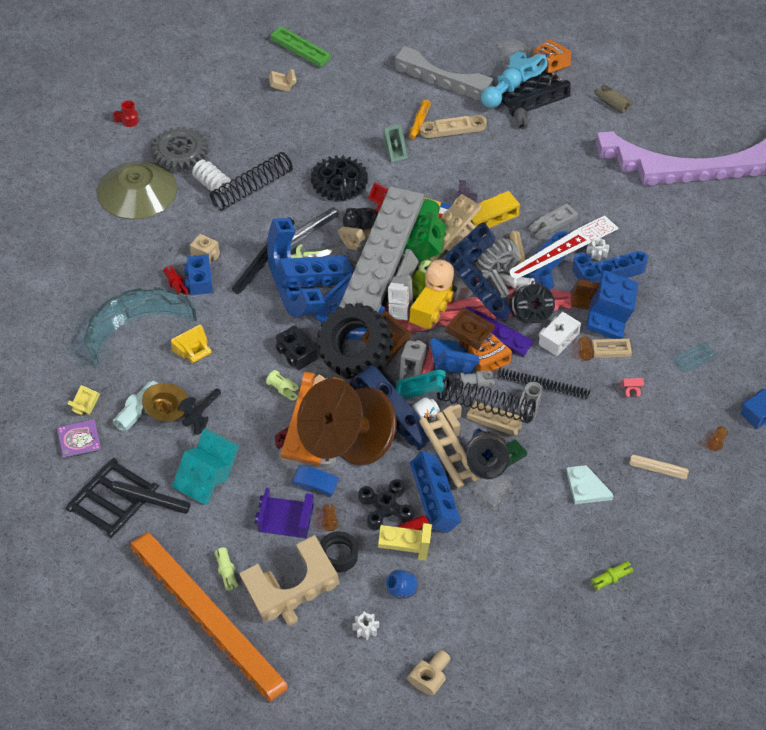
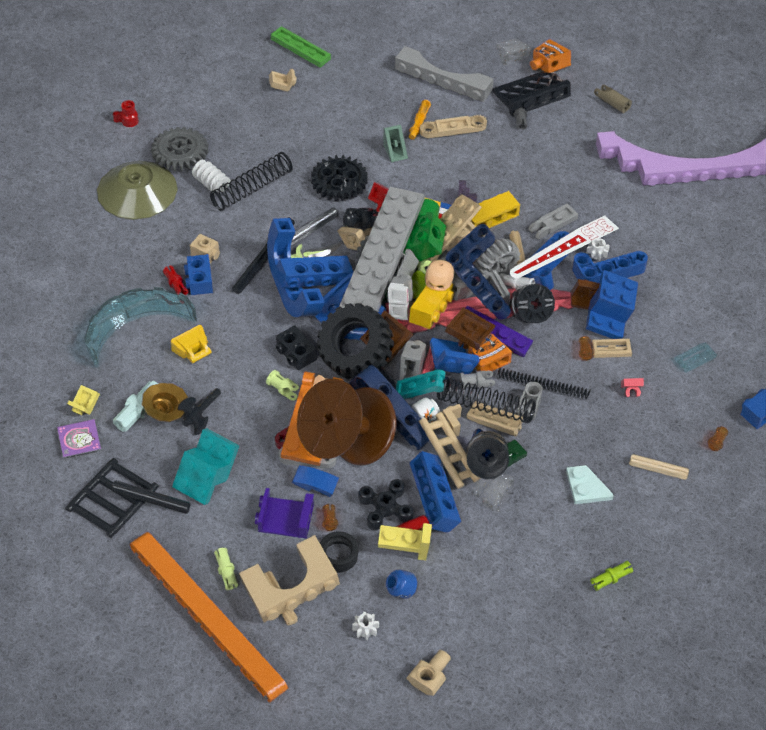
(519, 70): medium azure piece -> none
(559, 333): white brick -> none

